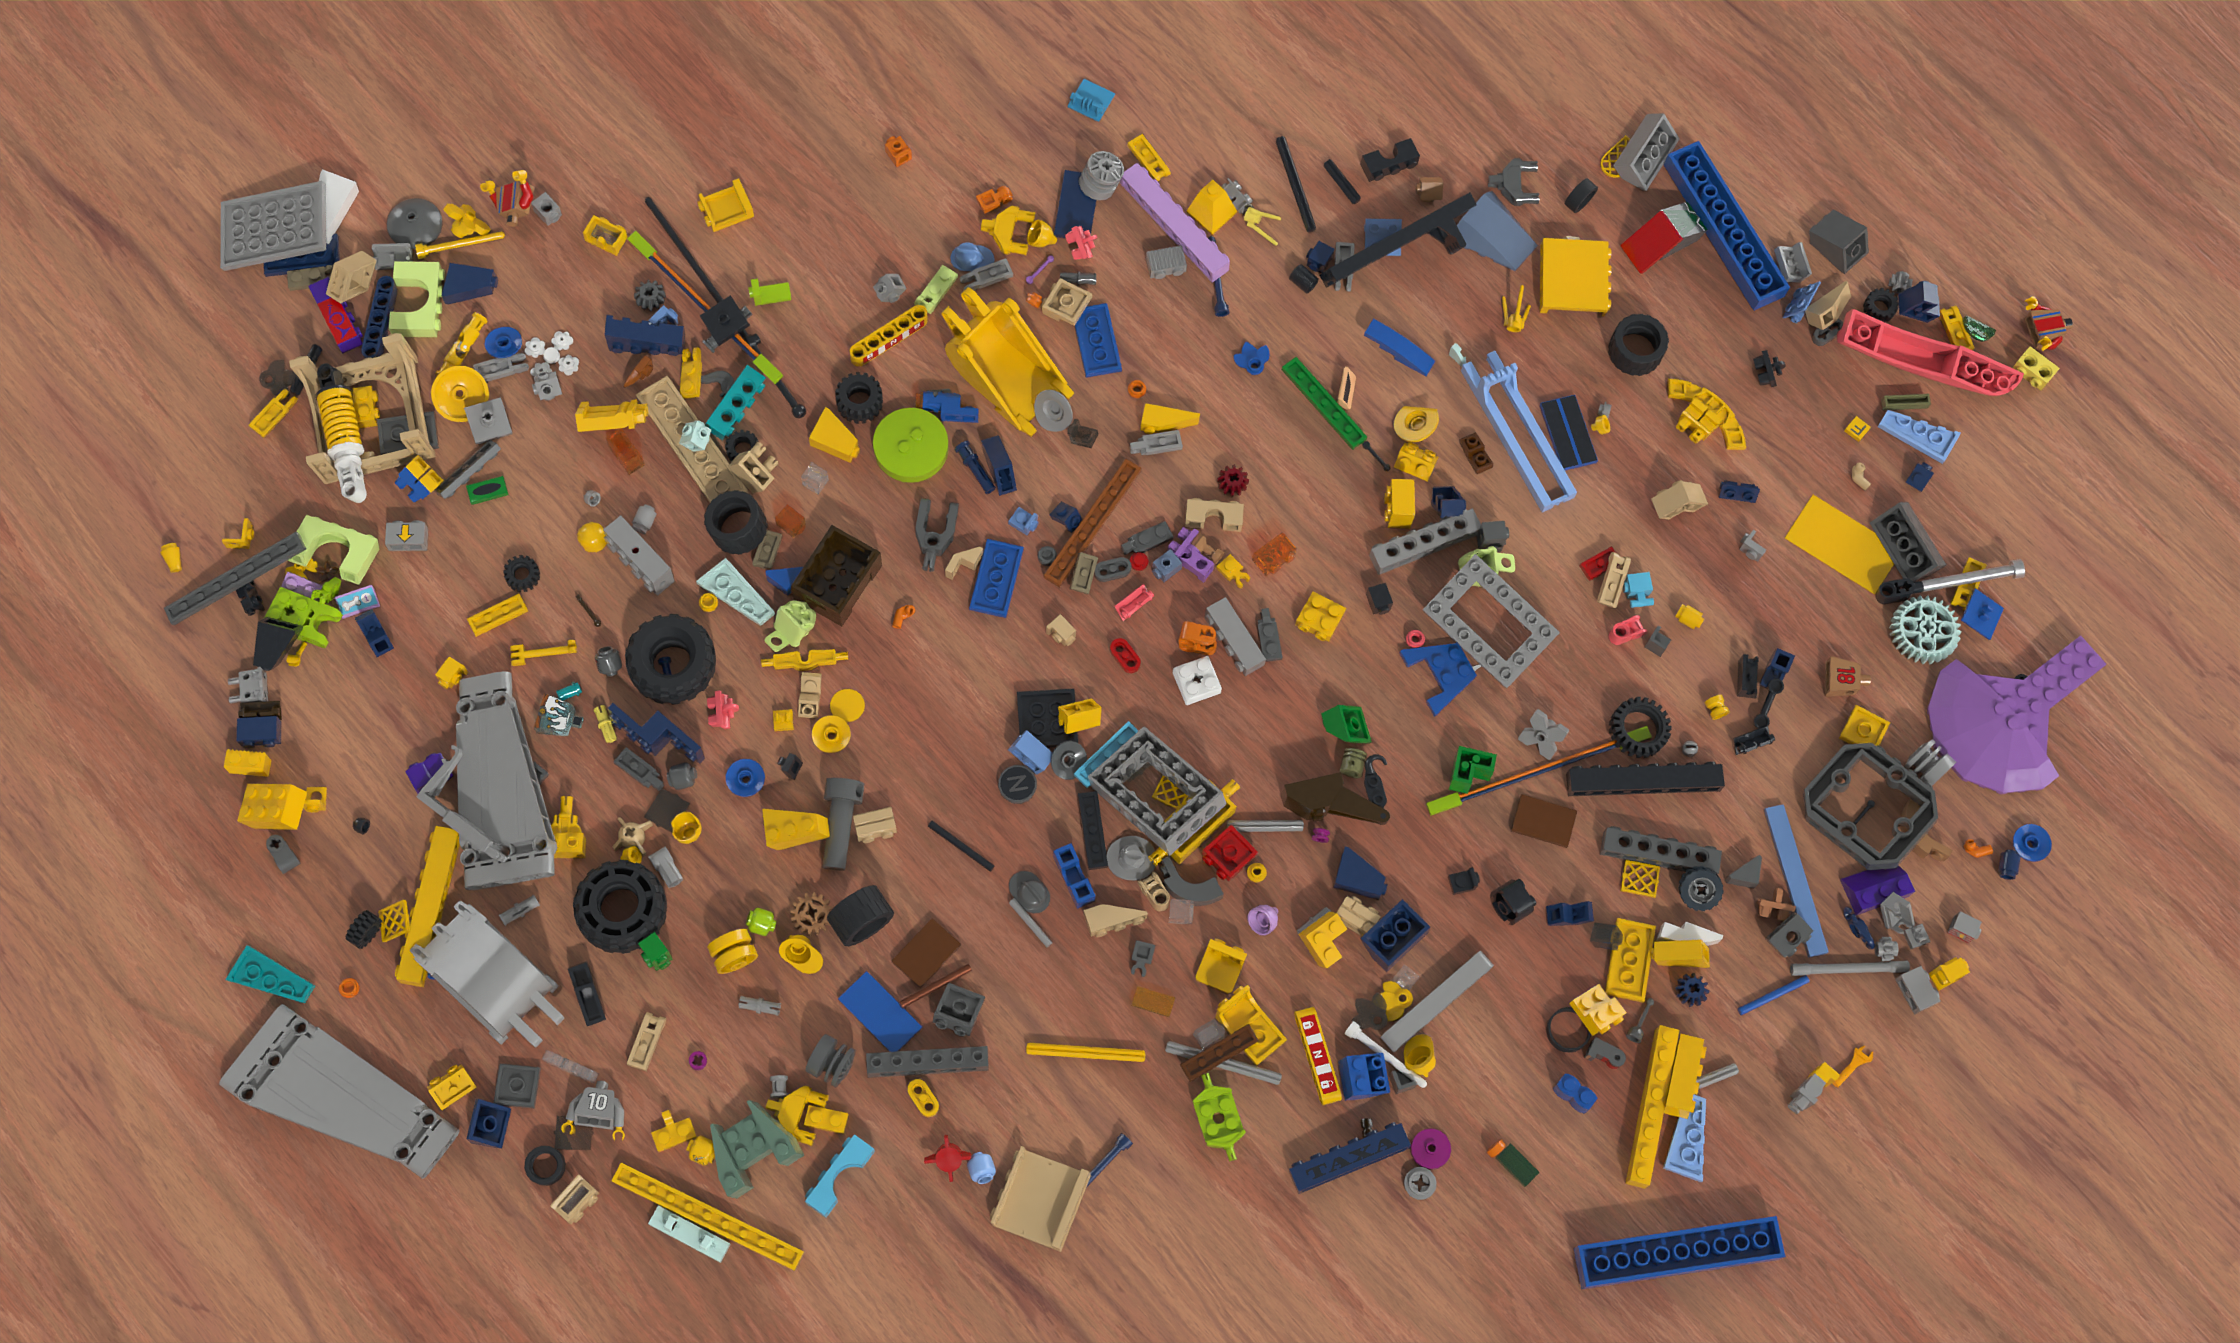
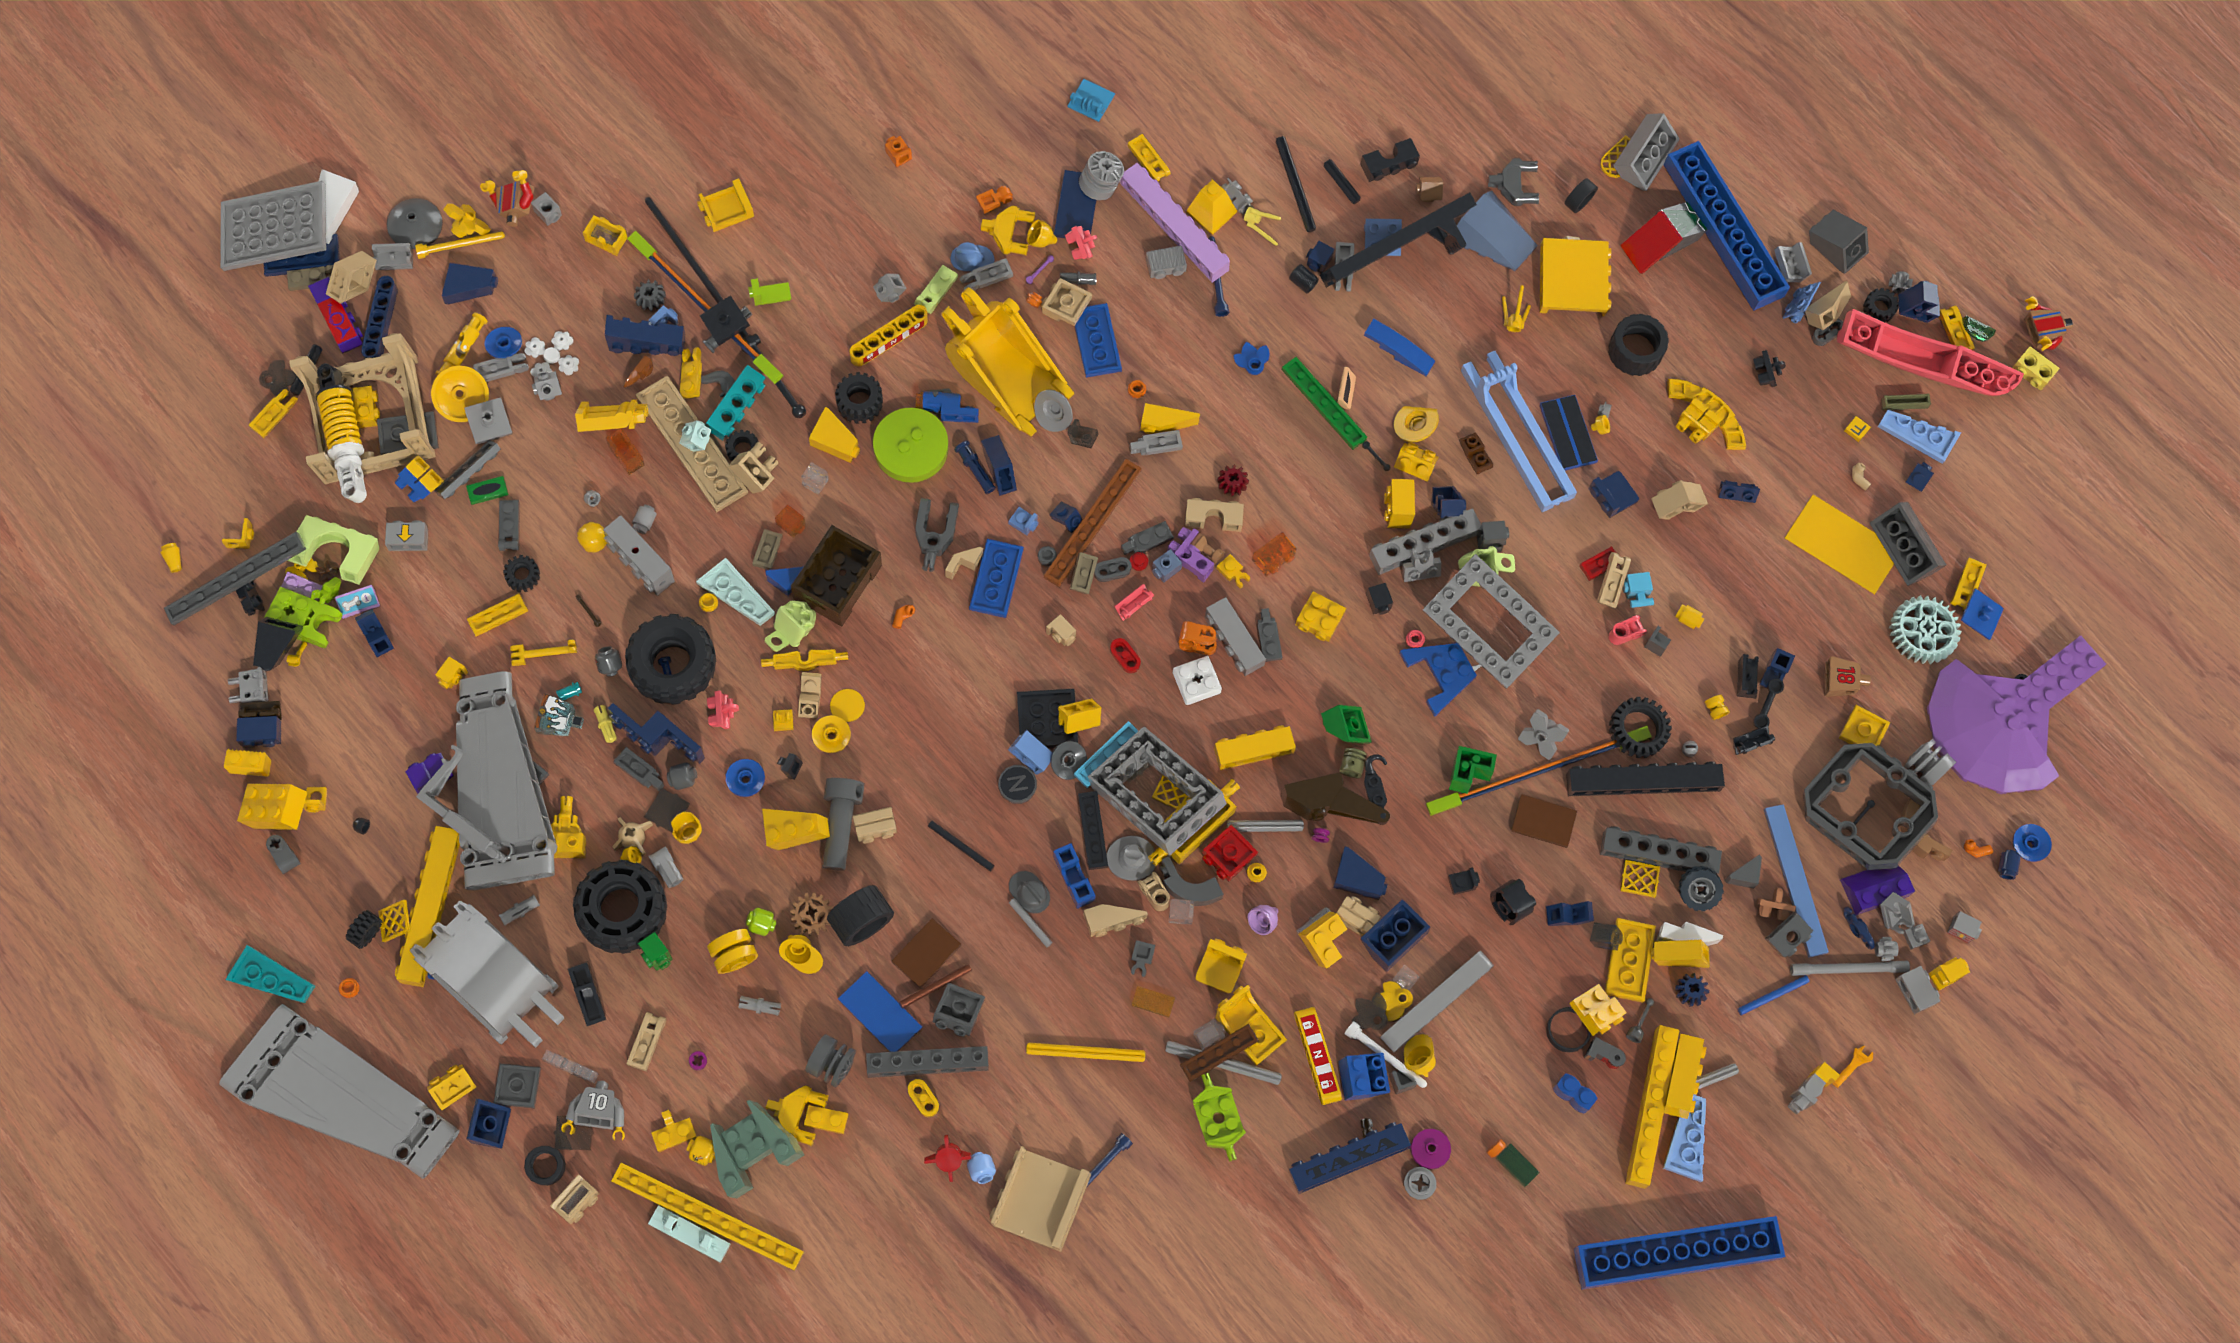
(426, 320): yellowish green arch -> none
(509, 524): none -> dark grey plate
(726, 505): black tyre -> none
(778, 1086): light grey bush -> none
(855, 1154): medium azure arch -> none
(1254, 747): none -> yellow brick
(1422, 566): none -> light grey plate
(1456, 355): light aqua tile -> none
(1613, 493): none -> dark blue bracket
(1751, 548): light grey bracket -> none
(2014, 569): piece -> none

